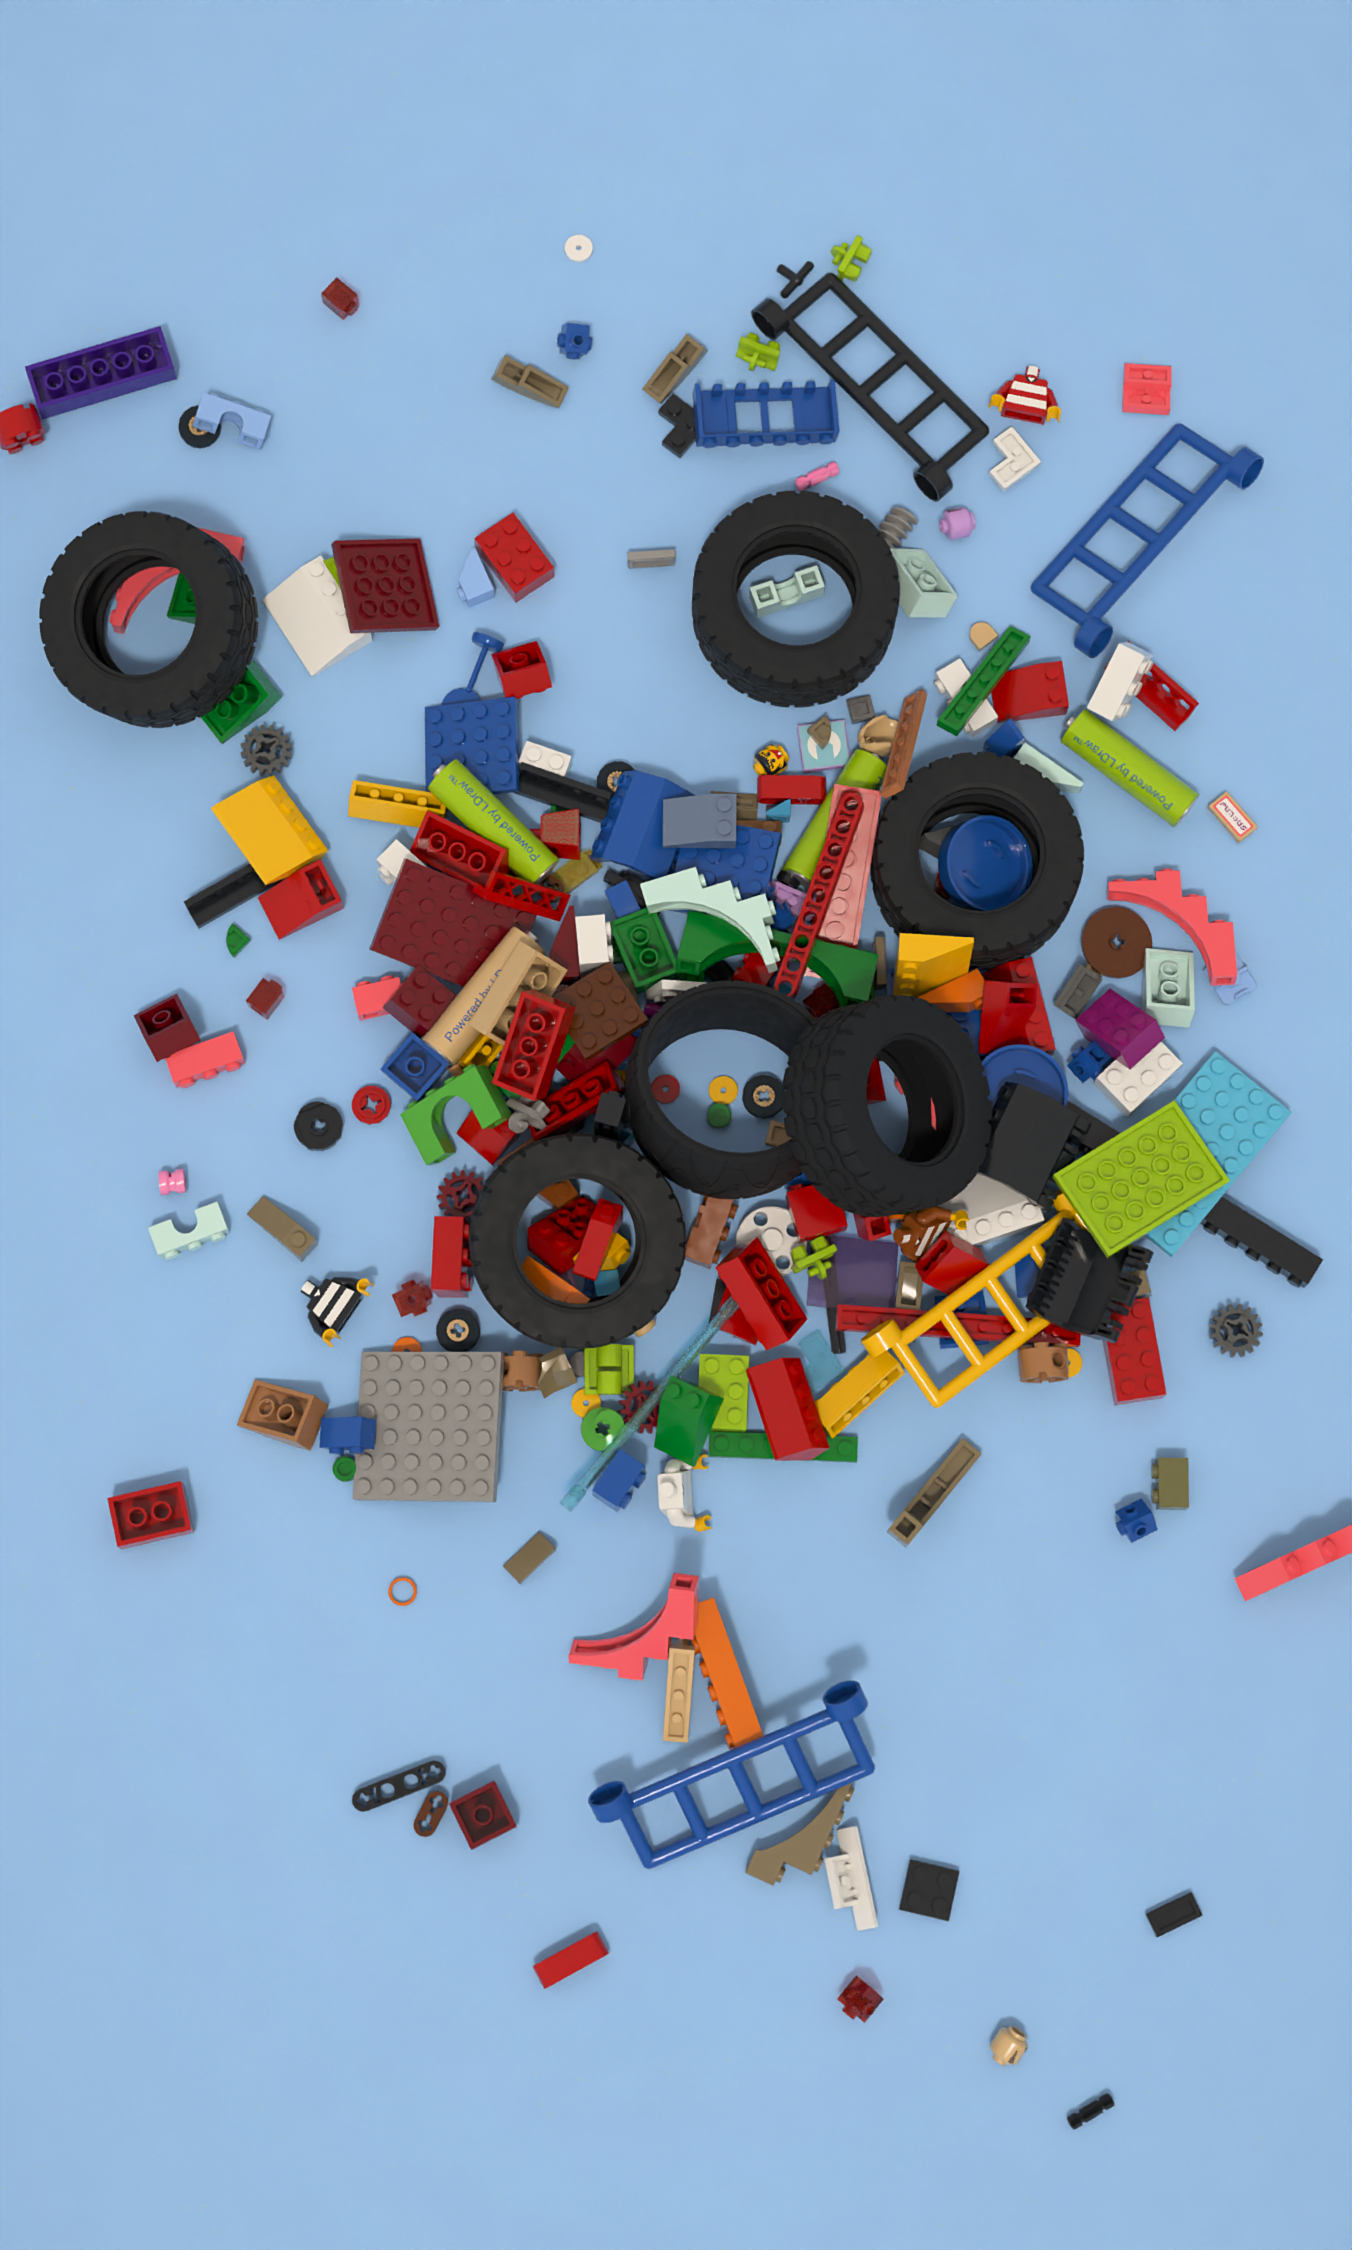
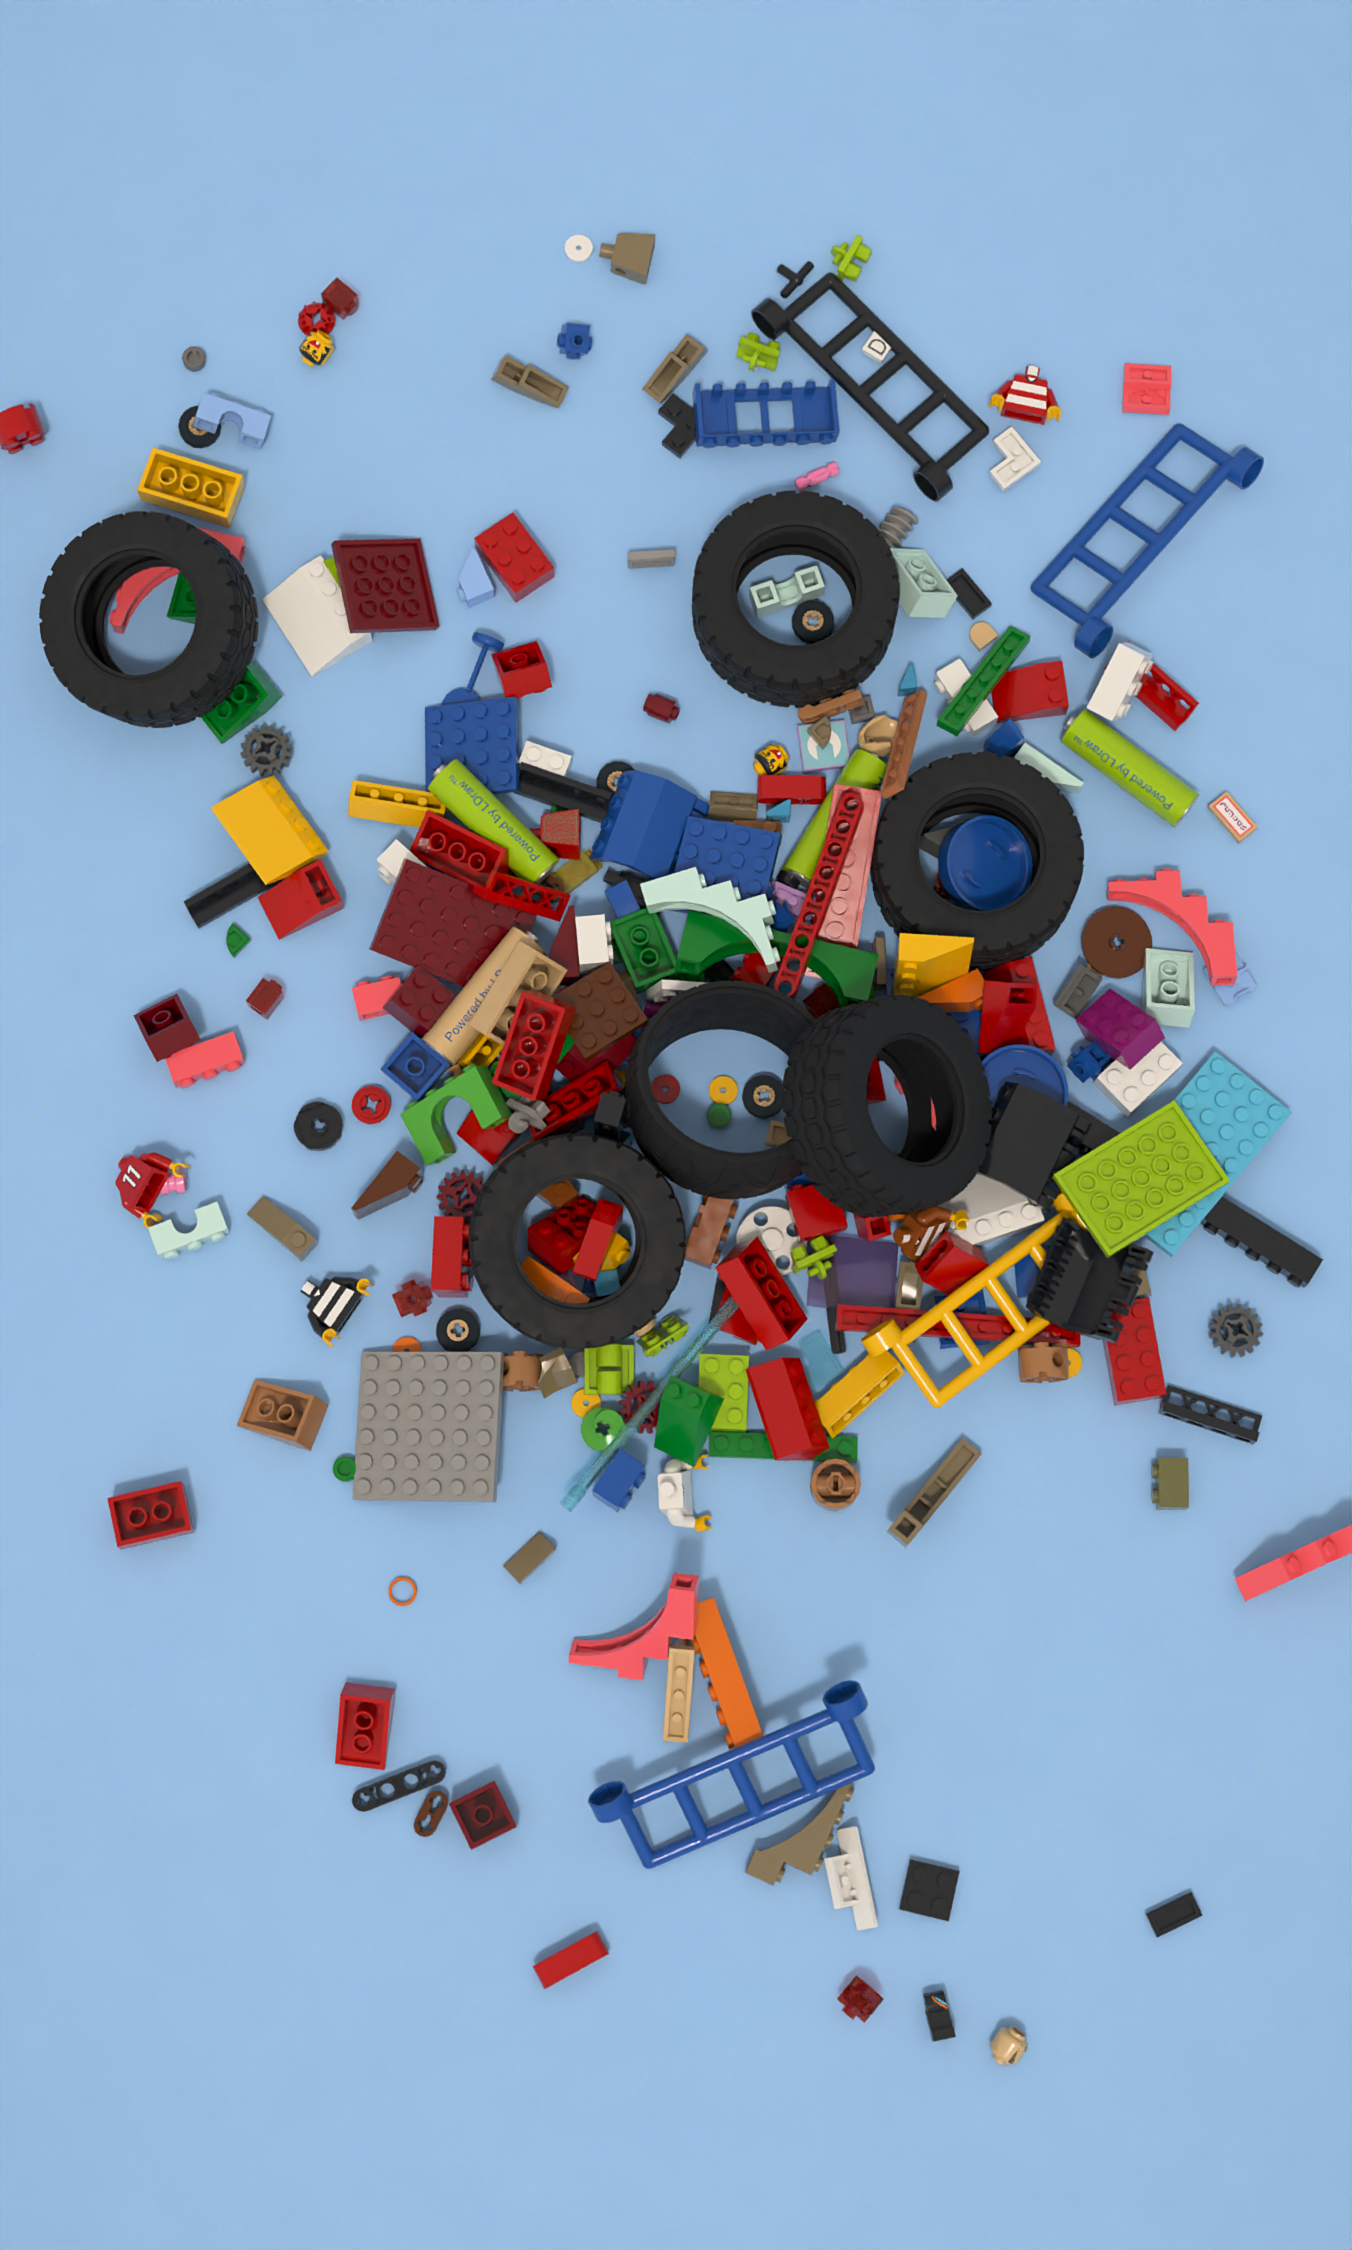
(100, 372): dark purple brick -> none
(142, 1181): none -> red torso
(191, 487): none -> yellow brick
(194, 359): none -> flat silver tile
(311, 310): none -> red gear
(316, 348): none -> yellow head
(347, 1434): blue brick -> none
(364, 1725): none -> red slope
(392, 1184): none -> reddish brown slope
(630, 255): none -> dark tan torso
(661, 708): none -> dark red brick
(670, 1327): none -> lime hinge
(700, 821): sand blue slope -> none
(814, 610): none -> black bush
(831, 707): none -> medium nougat hinge
(835, 1485): none -> medium nougat brick
(876, 348): none -> white tile
(909, 683): none -> dark azure slope
(938, 2016): none -> black leg
(957, 523): lavender head -> none
(969, 594): none -> black tile
(1090, 2111): black axle -> none
(1135, 1521): blue brick -> none
(1210, 1422): none -> black fence

